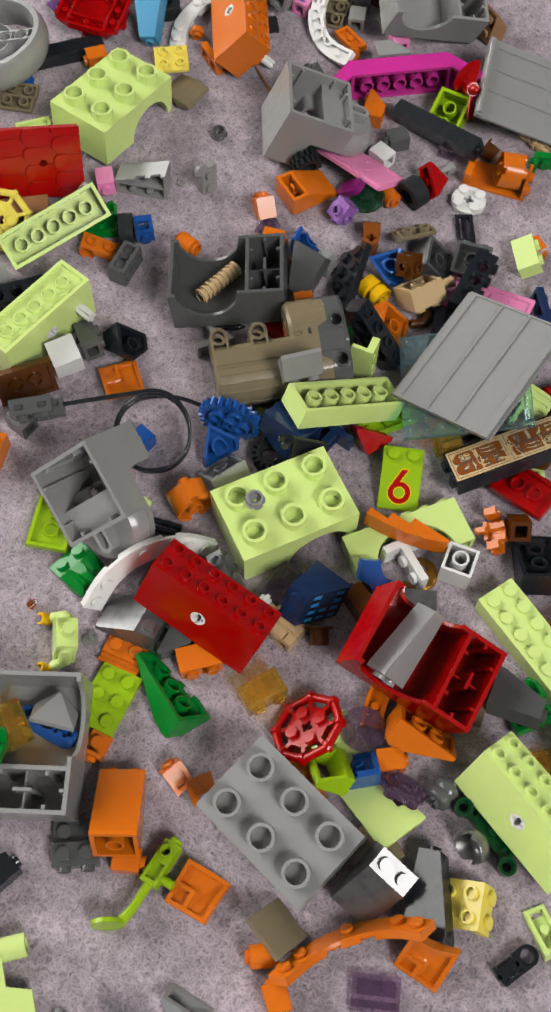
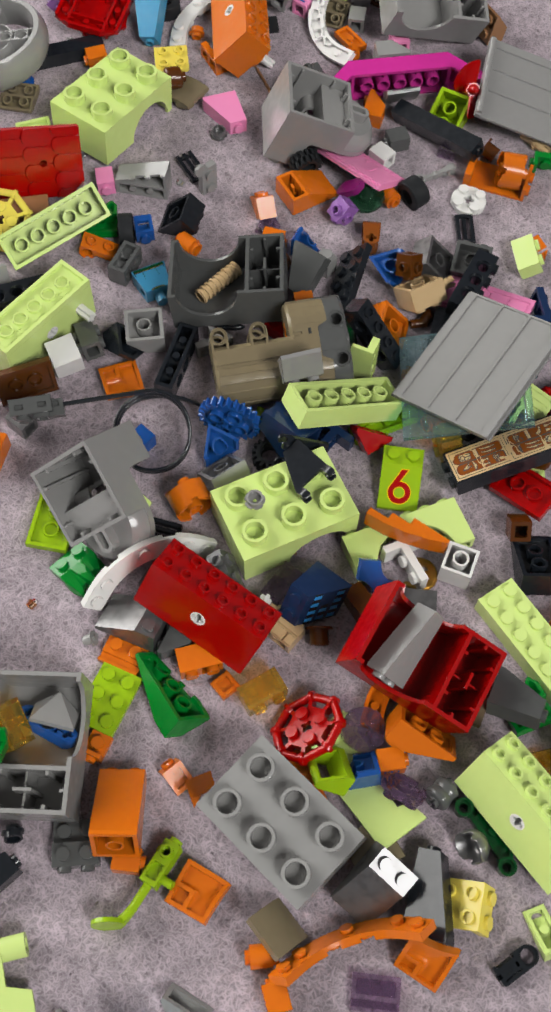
(13, 833): none -> black plate
(63, 639): yellowish green torso -> none
(145, 329): none -> light grey slope
(152, 282): none -> dark azure torso
(177, 358): none -> black brick
(178, 76): none -> reddish brown head
(179, 160): none -> black tile
(182, 216): none -> black slope
(224, 685): none -> orange tile
(226, 111): none -> bright pink slope
(303, 467): none -> black flag
(373, 290): yellow wheel -> none
(395, 95): none -> dark grey slope
(411, 233): dark tan slope -> none
(433, 178): red slope -> none
(495, 532): orange piece -> none

